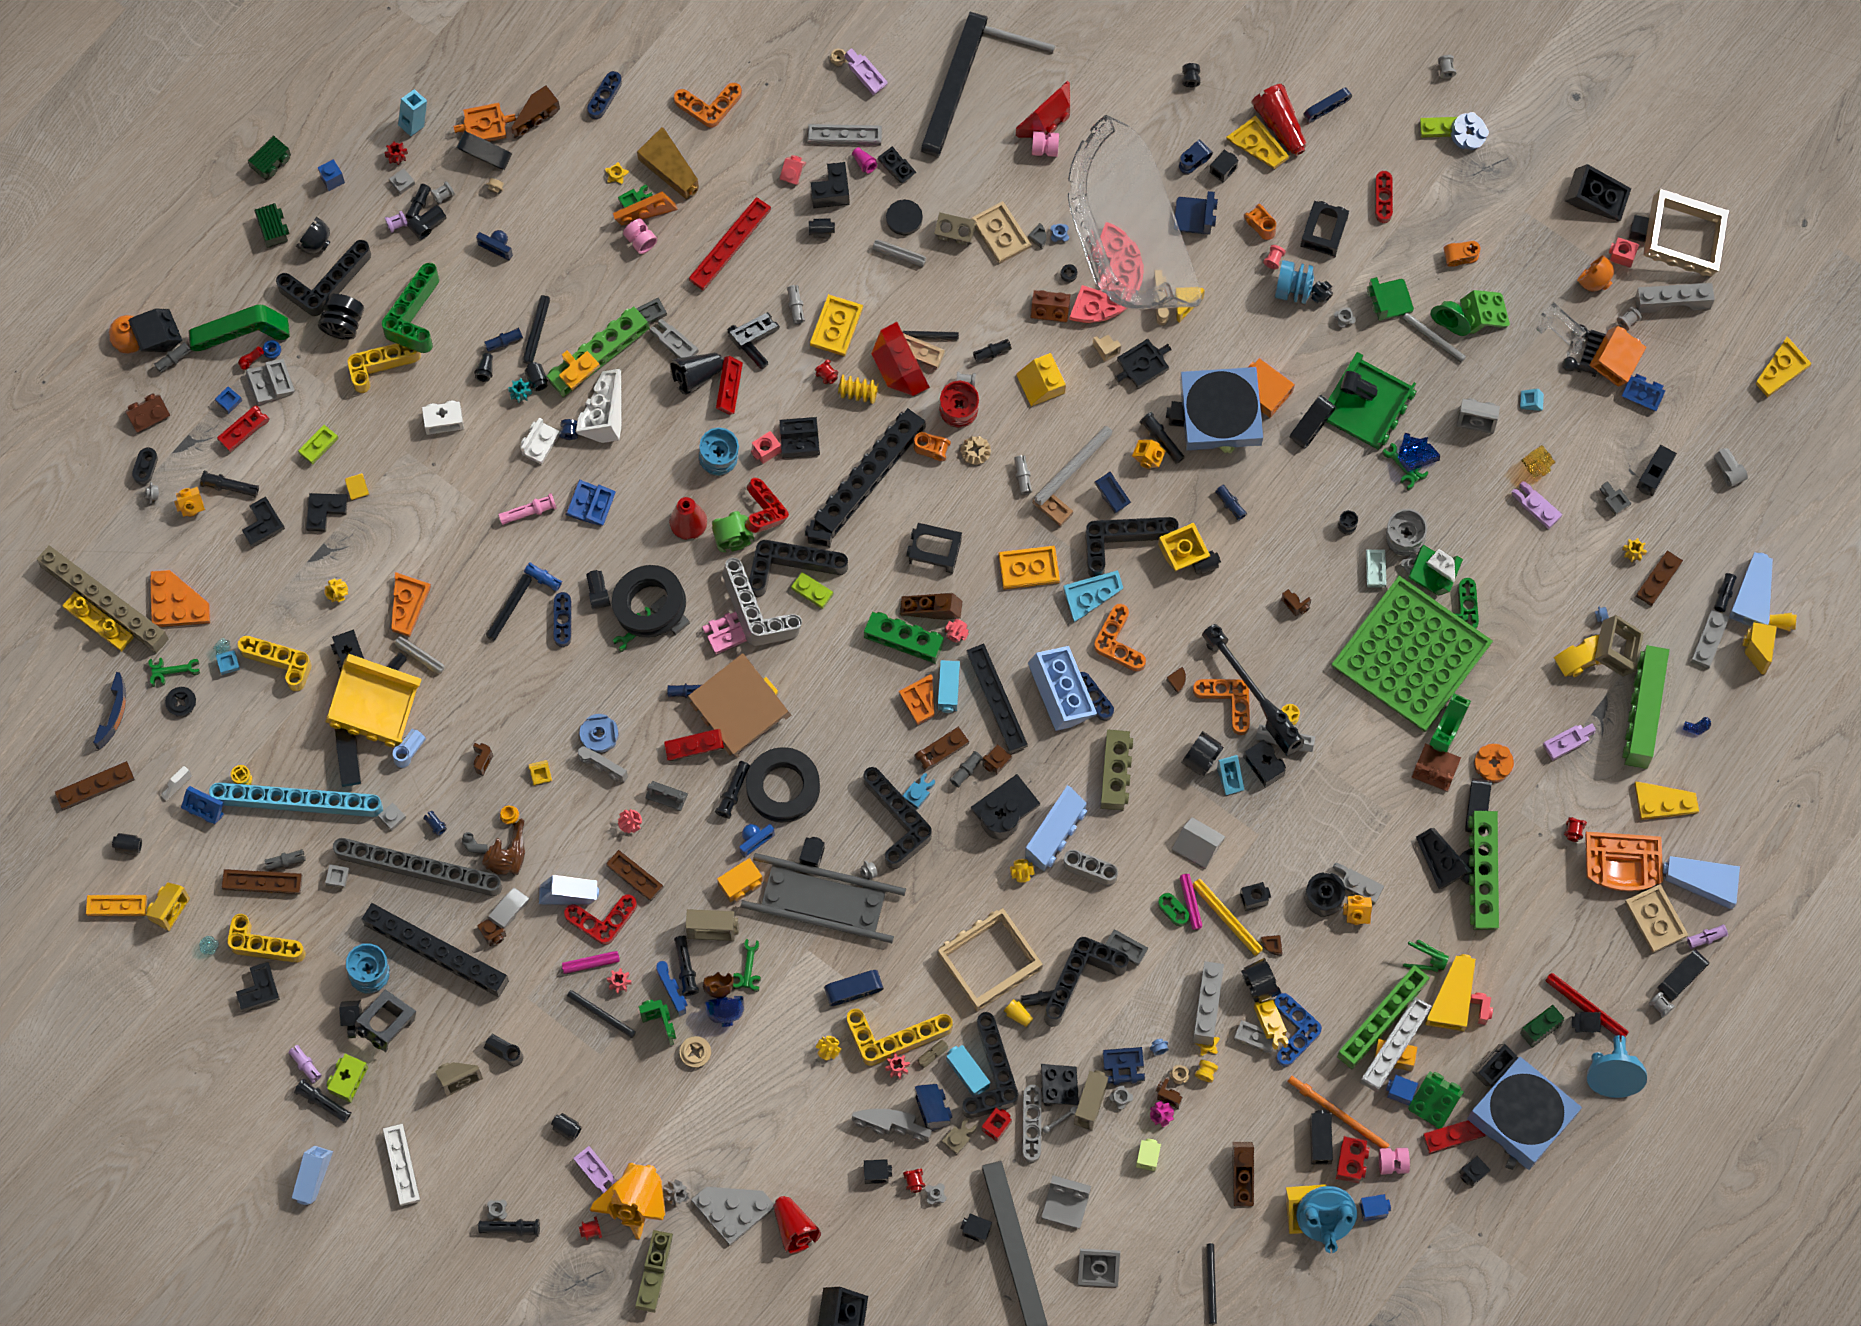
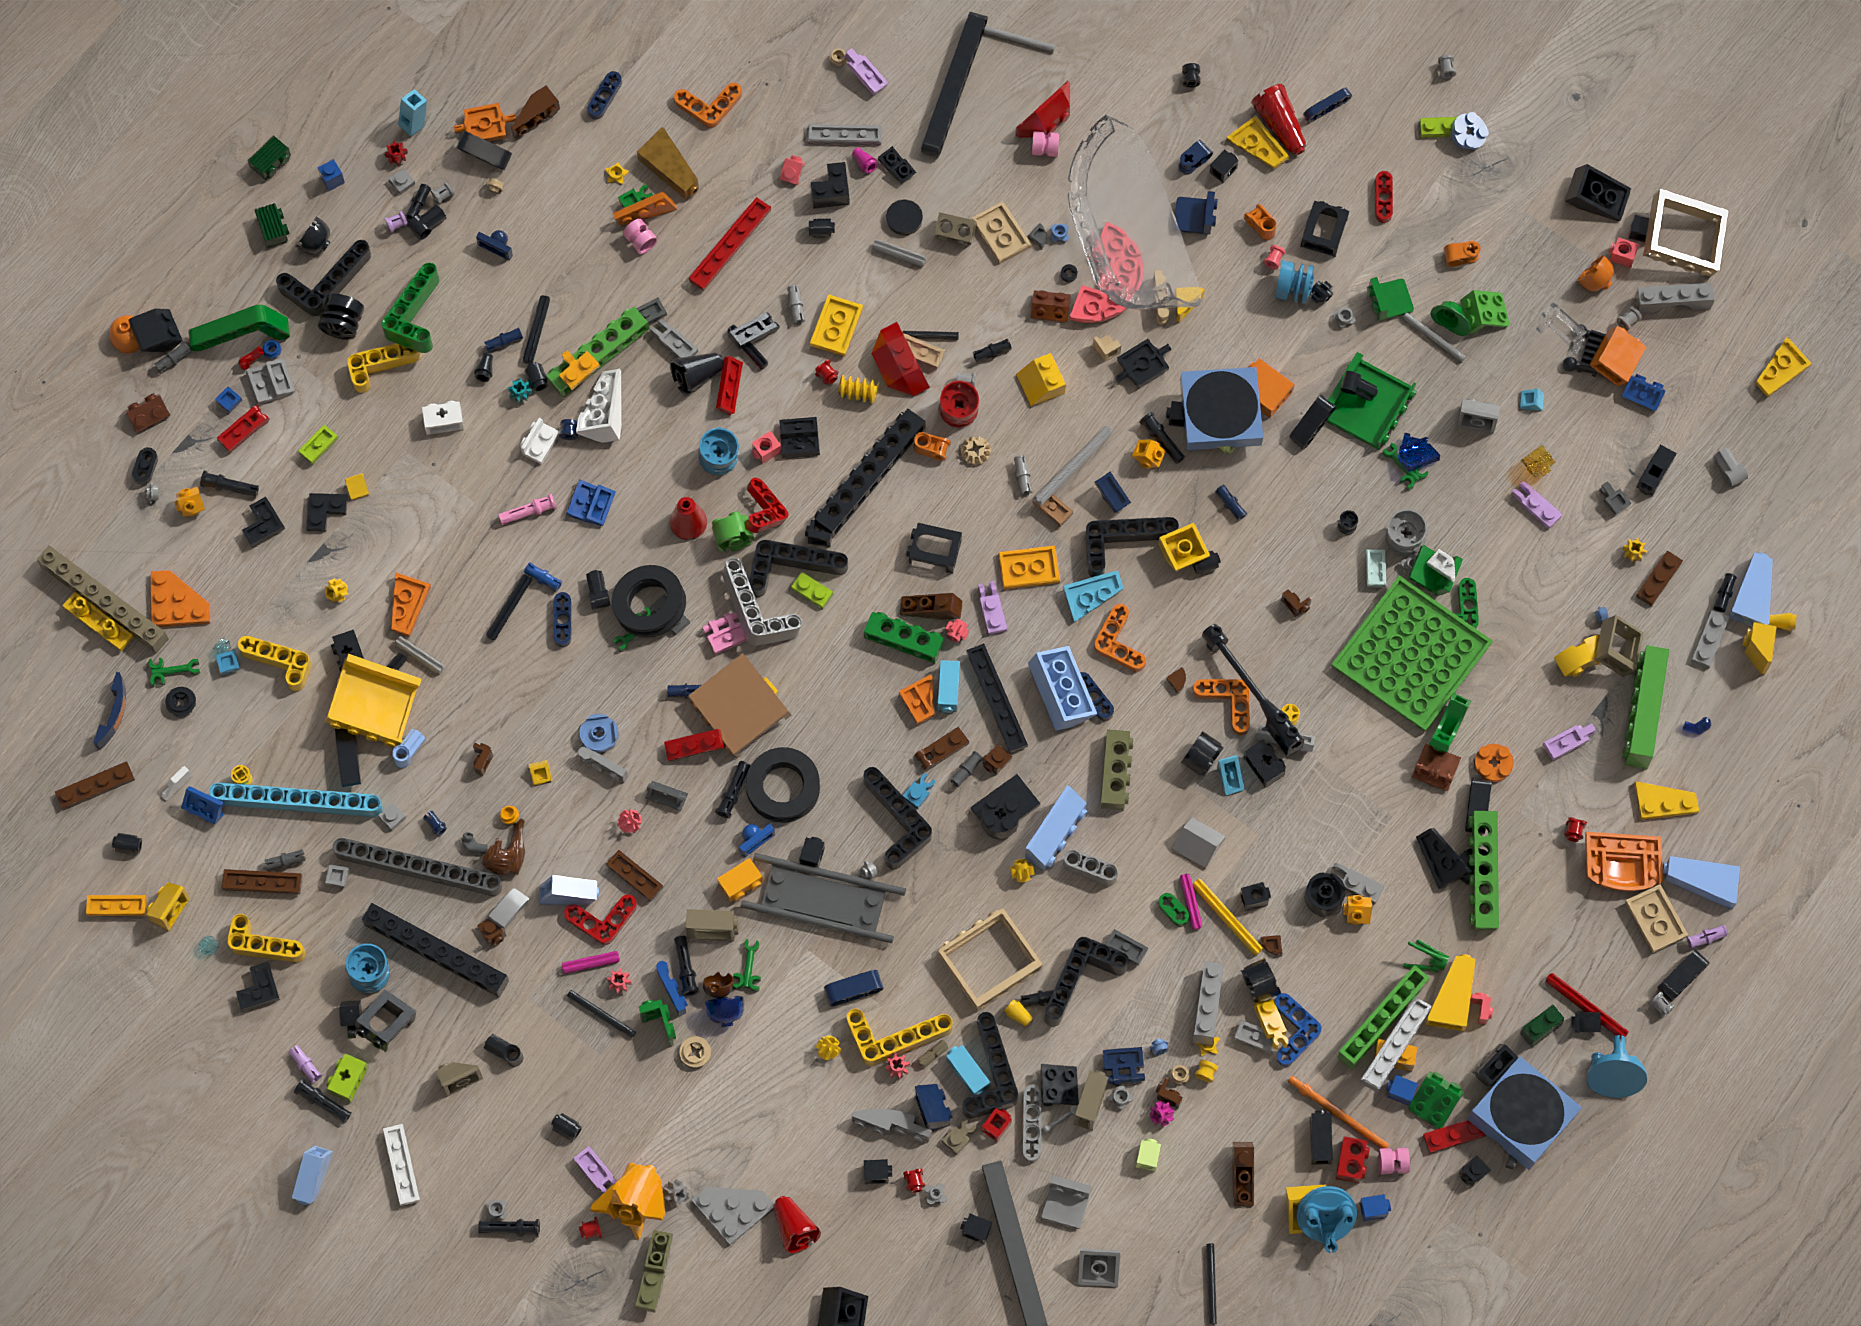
(992, 610): none -> lavender hinge

